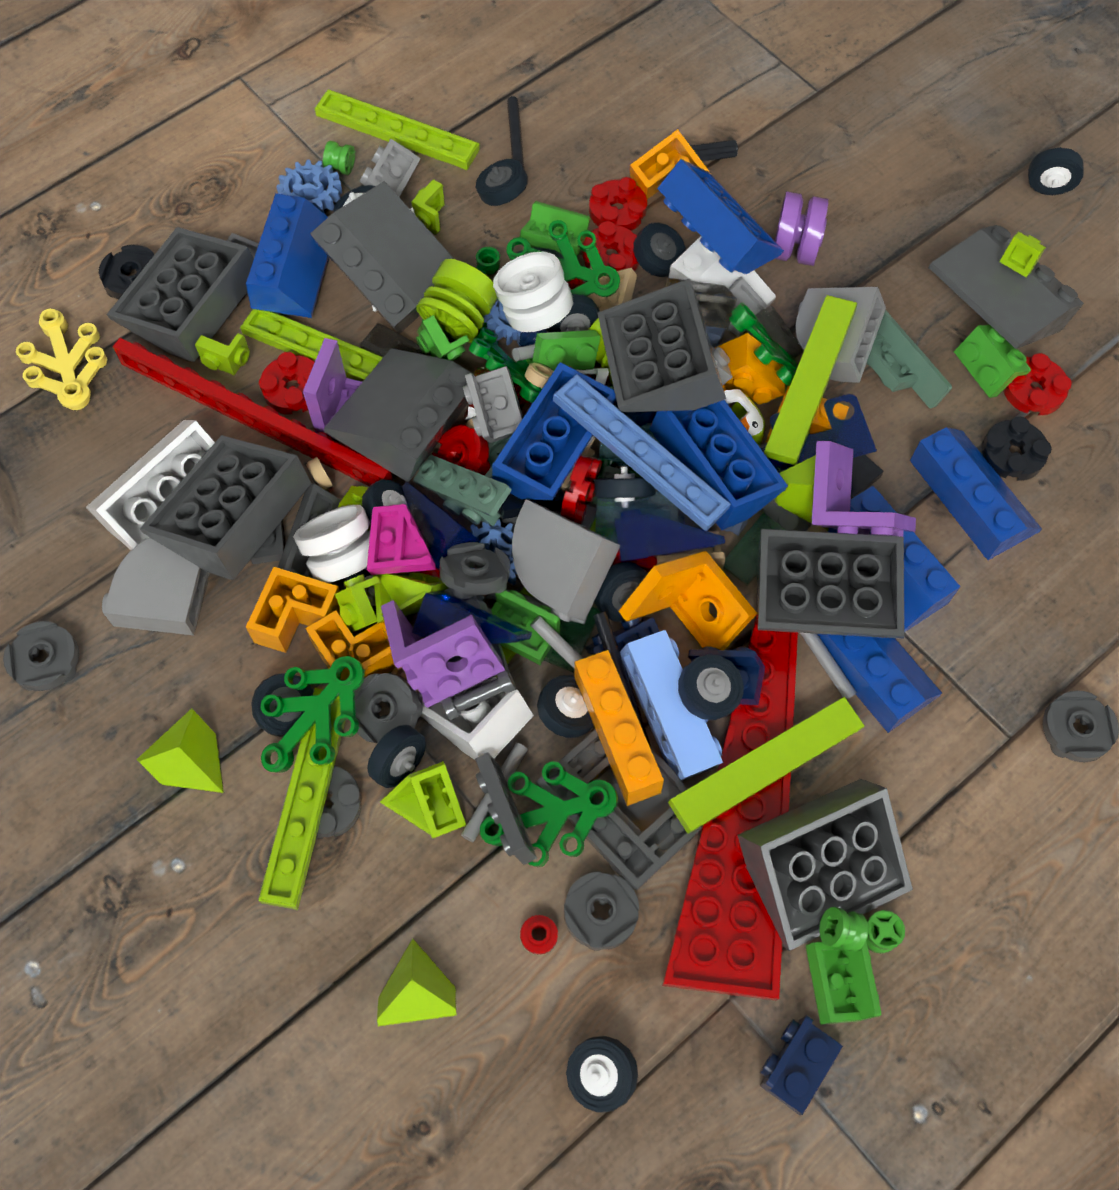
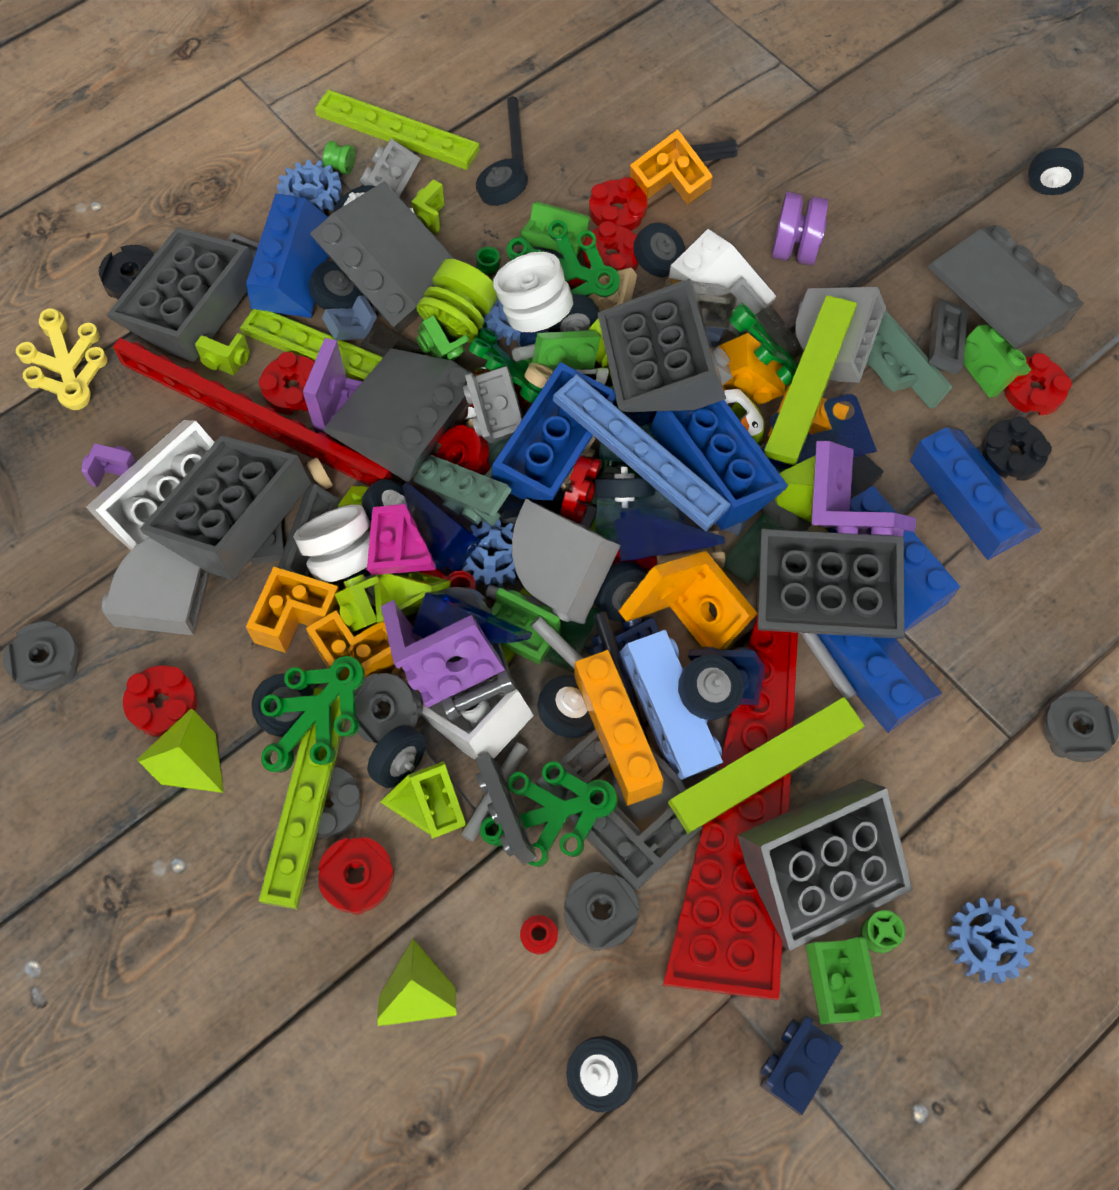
(106, 459): none -> medium lavender bracket
(143, 689): none -> red plate
(331, 287): none -> black wheel
(351, 322): none -> sand blue bracket
(354, 853): none -> red plate
(488, 577): dark grey plate -> none
(718, 219): blue slope -> none
(843, 929): bright green wheel -> none
(948, 337): none -> dark grey plate
(1002, 930): none -> medium blue gear
(1022, 254): lime tile -> none

